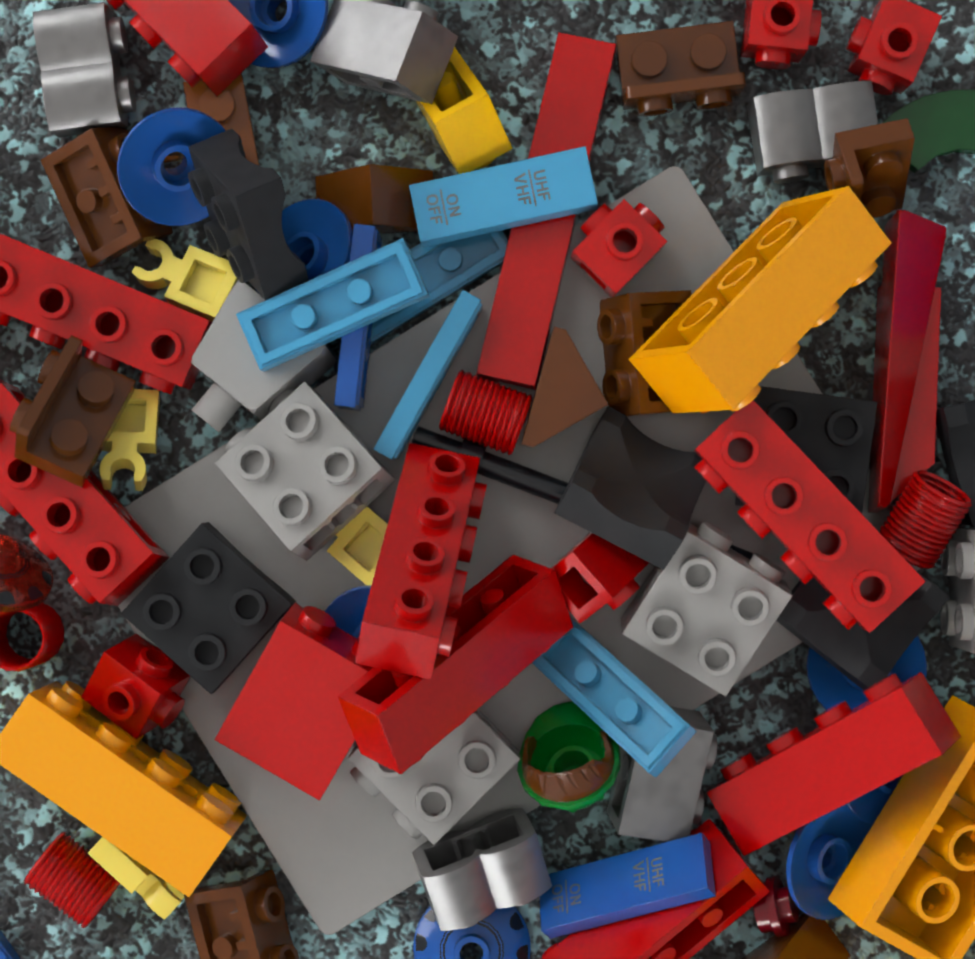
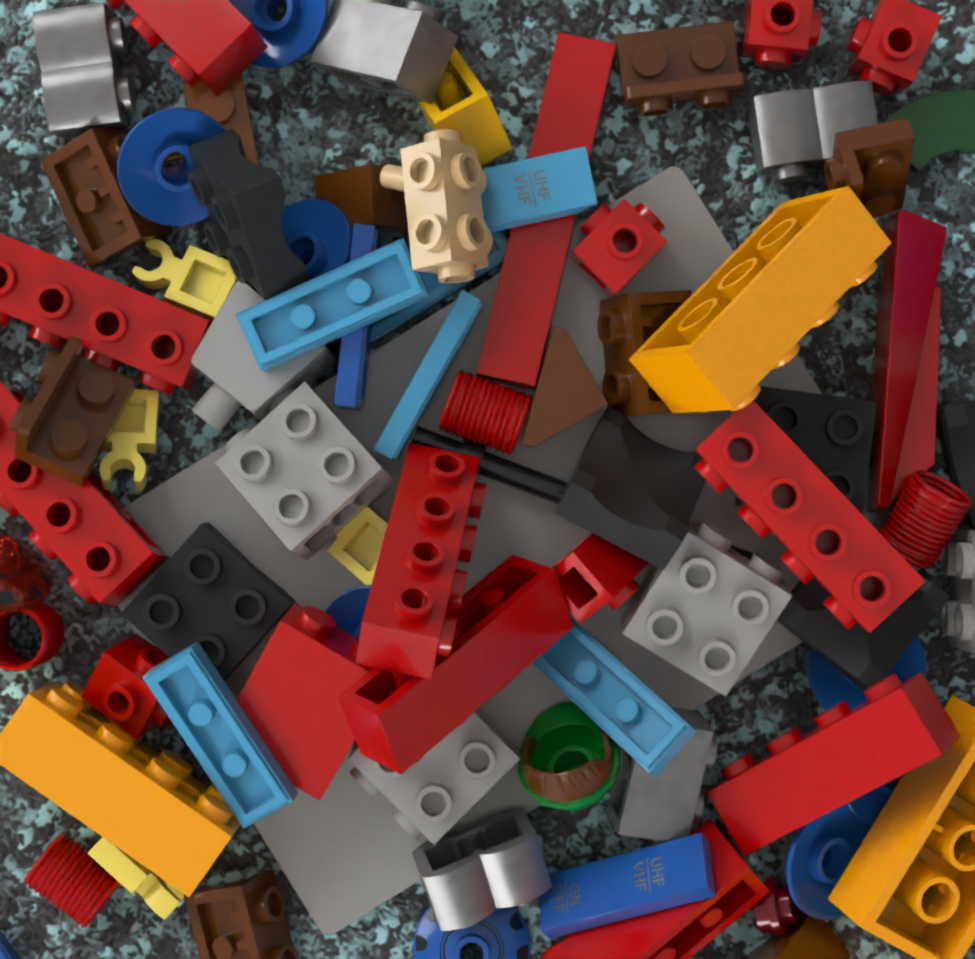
(220, 735): none -> dark azure tile
(443, 205): none -> tan brick

